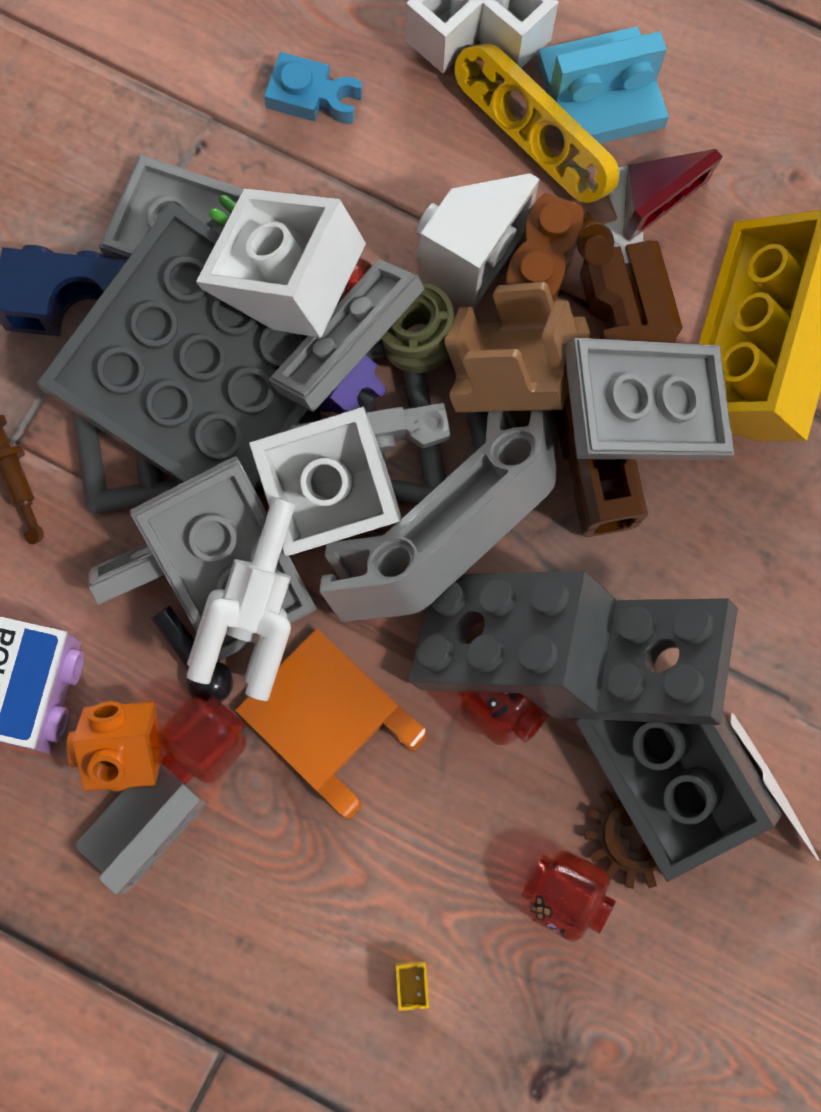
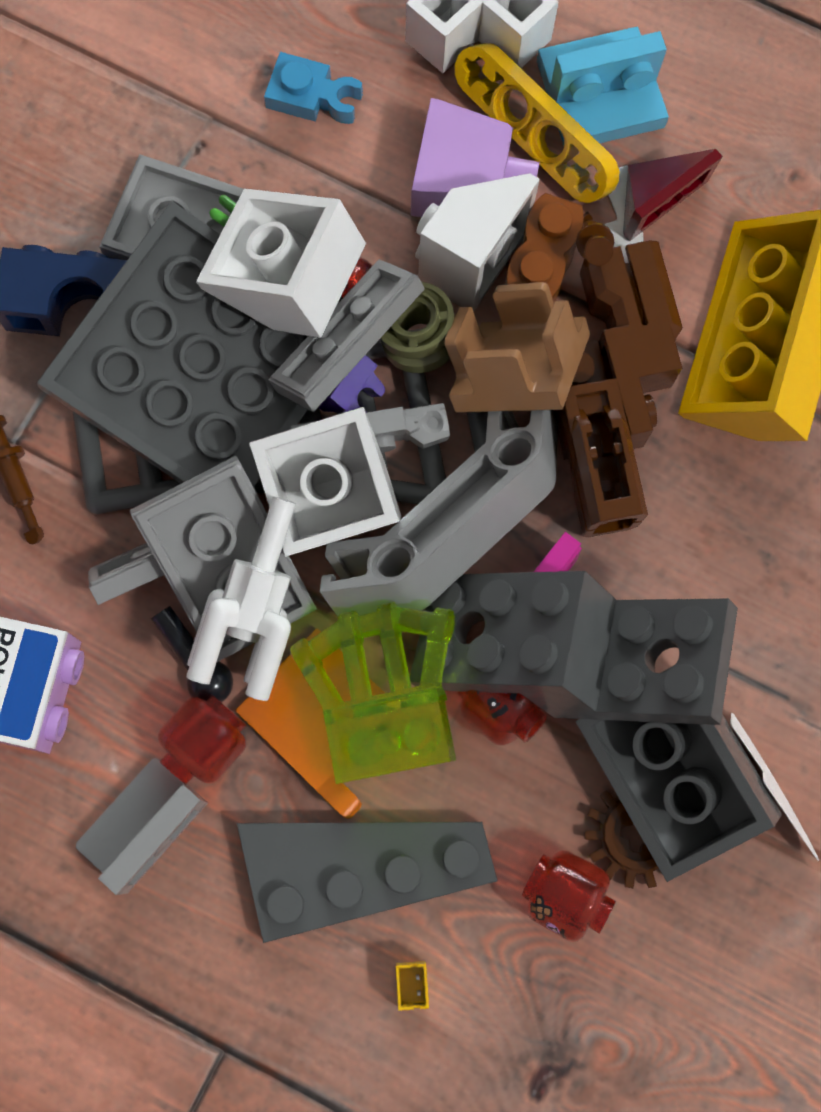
(116, 746): orange brick -> none
(345, 871): none -> dark grey wing
(388, 729): none -> clear neon green plate
(461, 151): none -> lavender torso
(561, 556): none -> dark pink tile
(648, 400): light grey tile -> none

